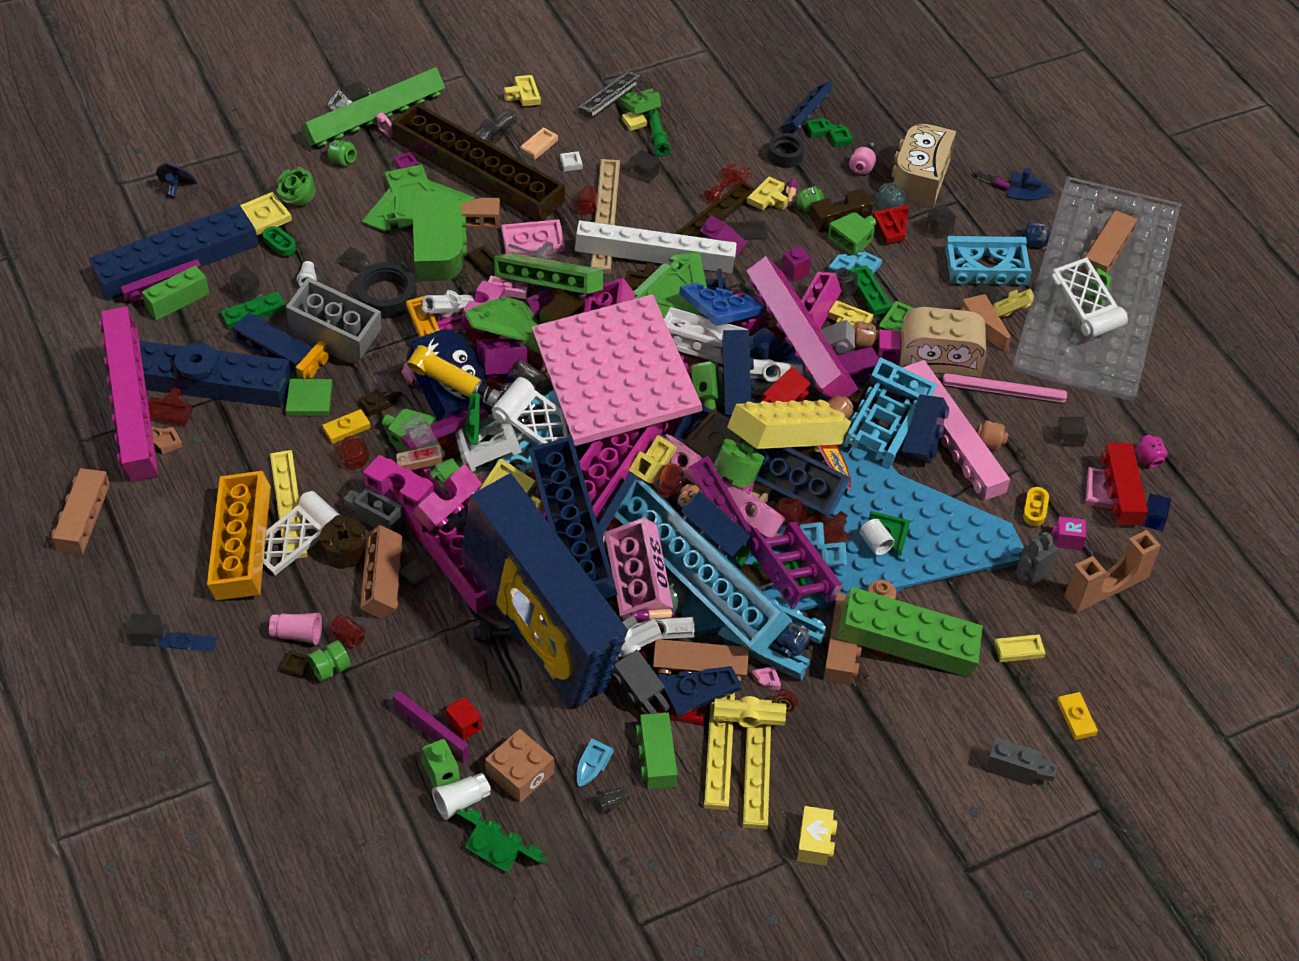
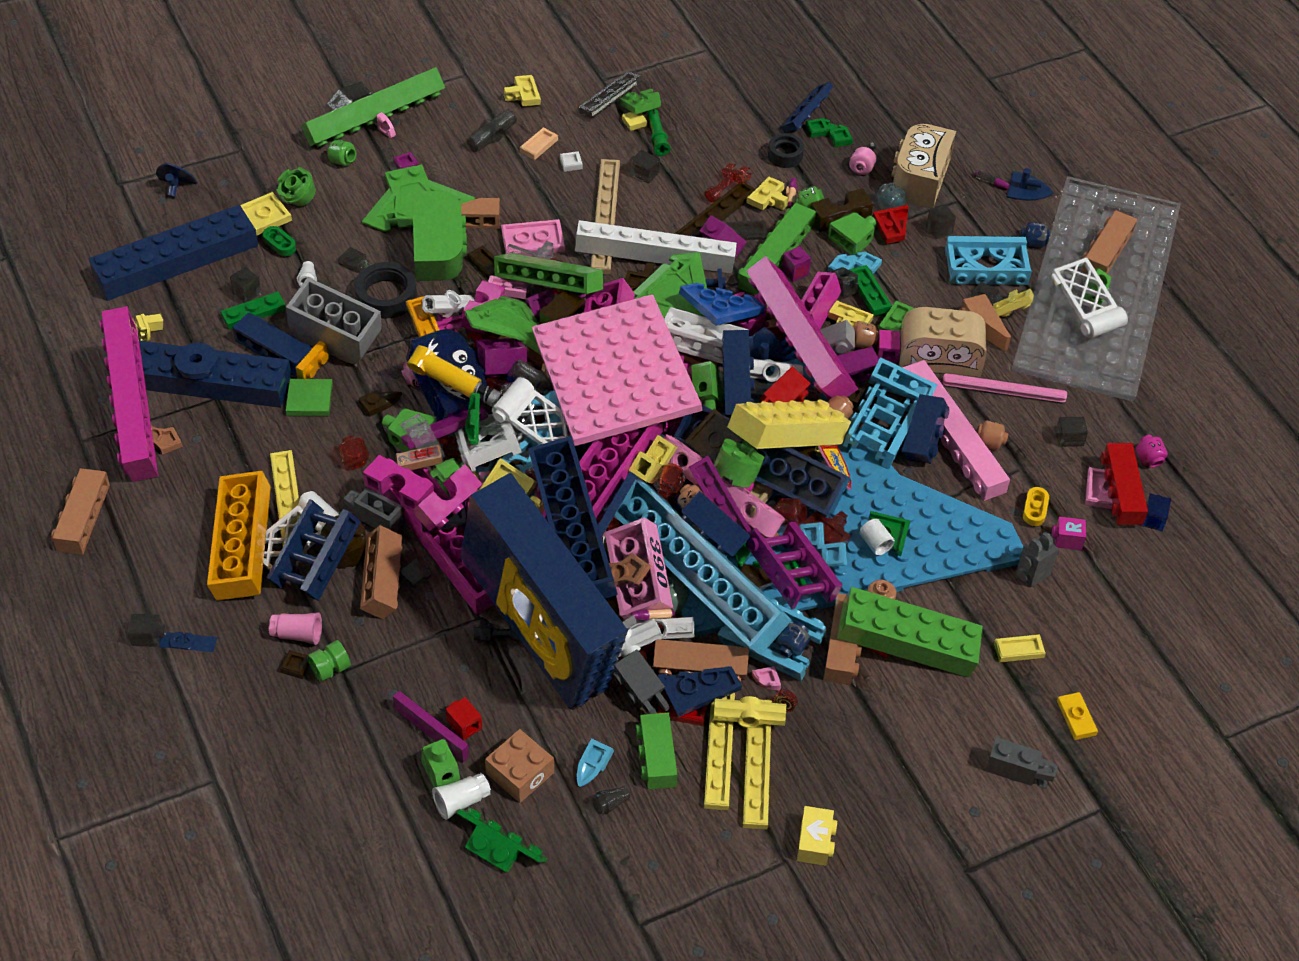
(133, 291): magenta plate -> none
(148, 323): none -> light yellow piece
(170, 409): clear red hinge -> none
(175, 292): bright green brick -> none
(327, 559): none -> dark blue fence
(346, 426): yellow plate -> none
(348, 631): clear red brick -> none
(478, 162): dark brown brick -> none
(587, 200): clear red brick -> none
(629, 570): none -> nougat tile
(785, 237): none -> bright green brick
(1091, 582): nougat arch -> none

